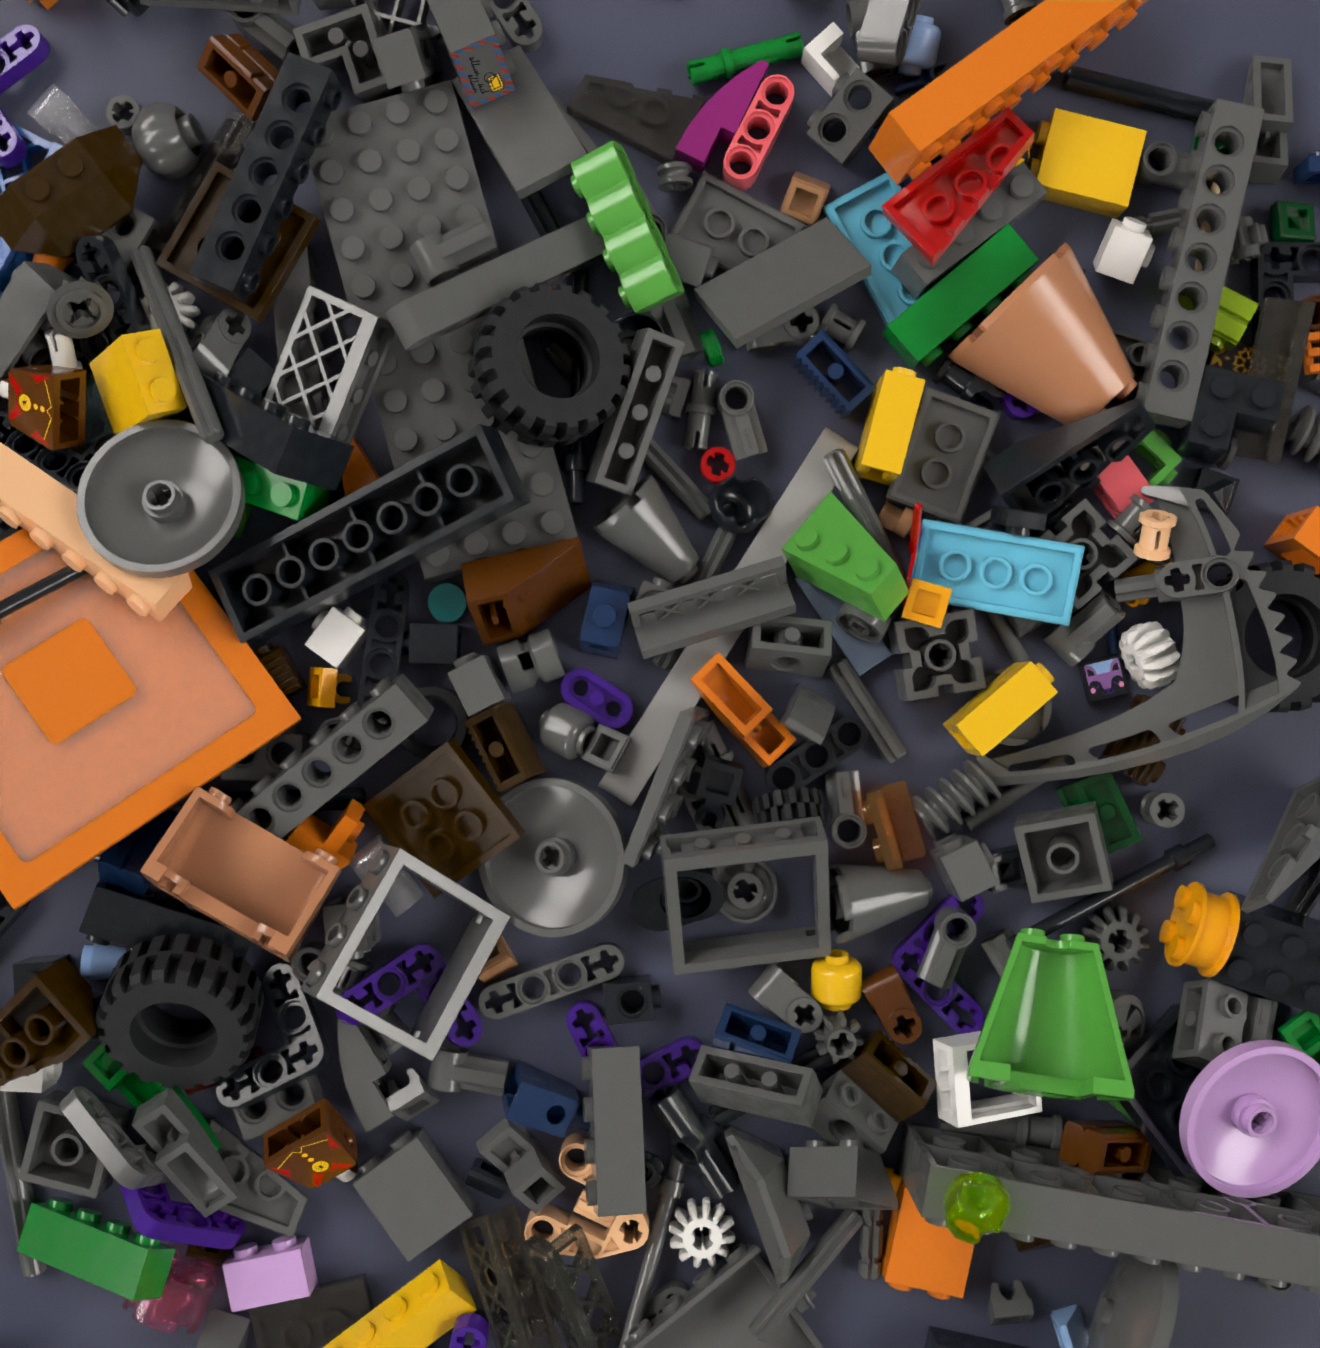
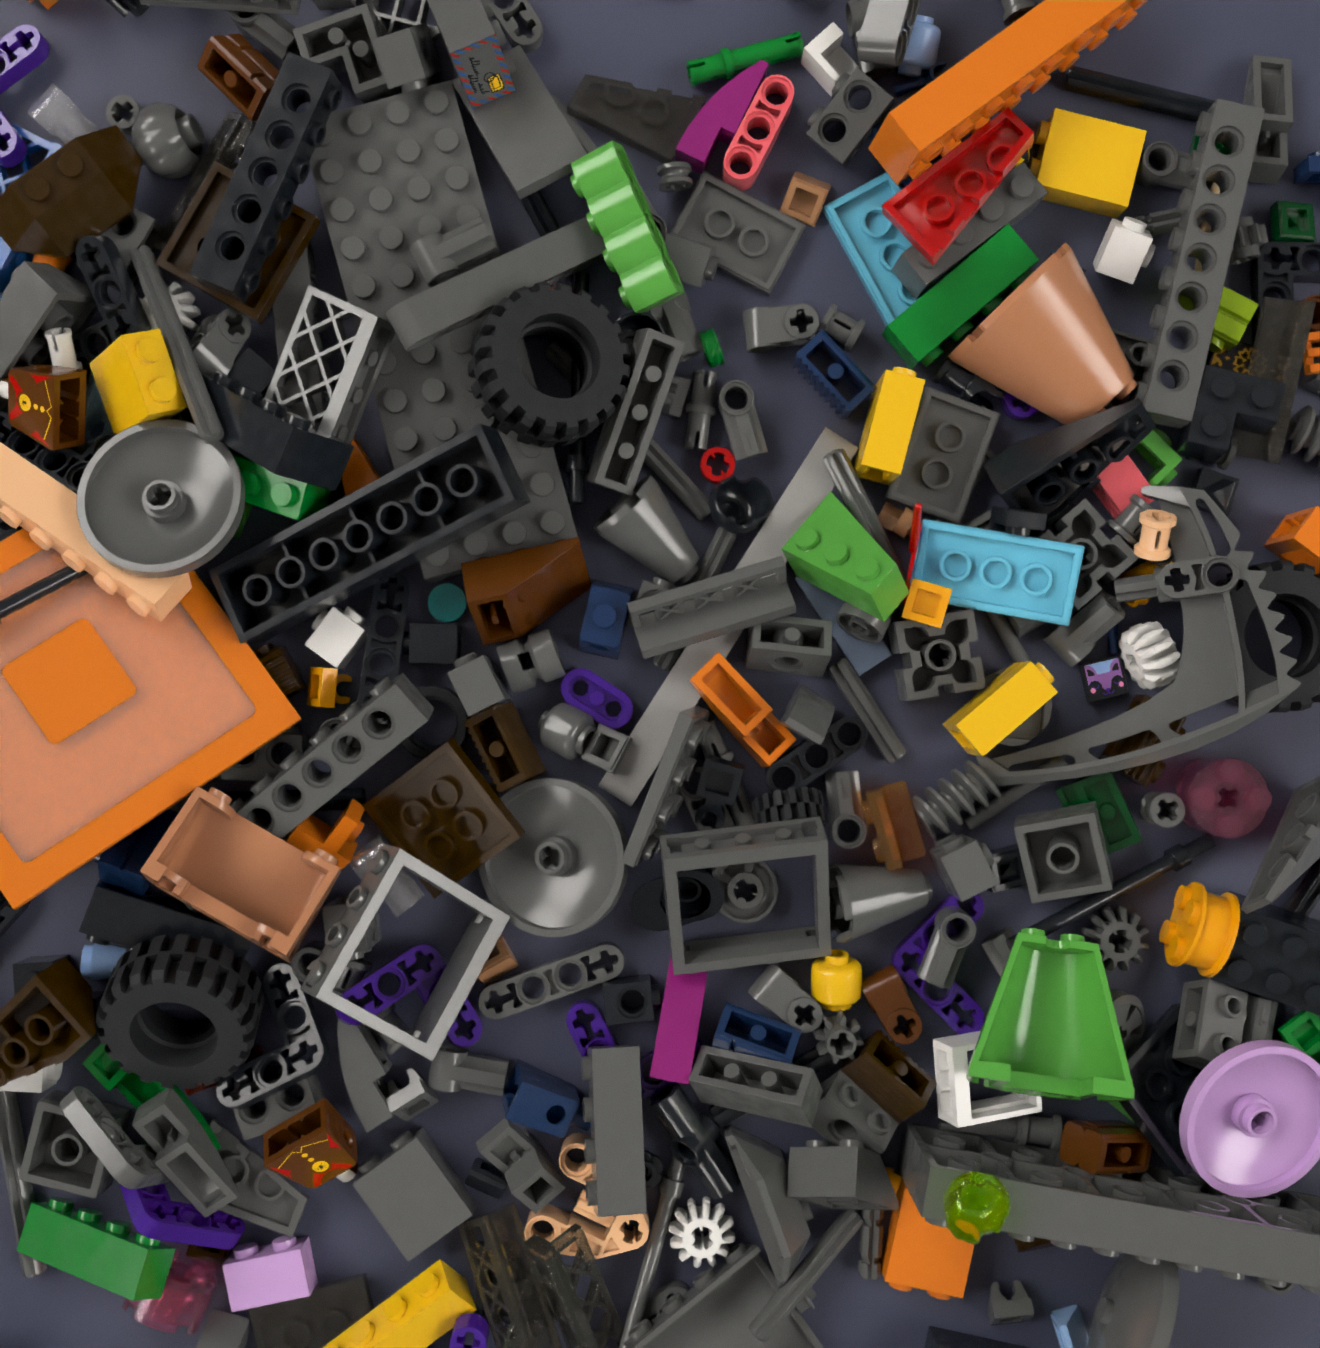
(81, 323): dark grey gear -> none
(678, 1026): none -> magenta slope
(782, 282): dark grey tile -> none
(1244, 796): none -> clear pink brick

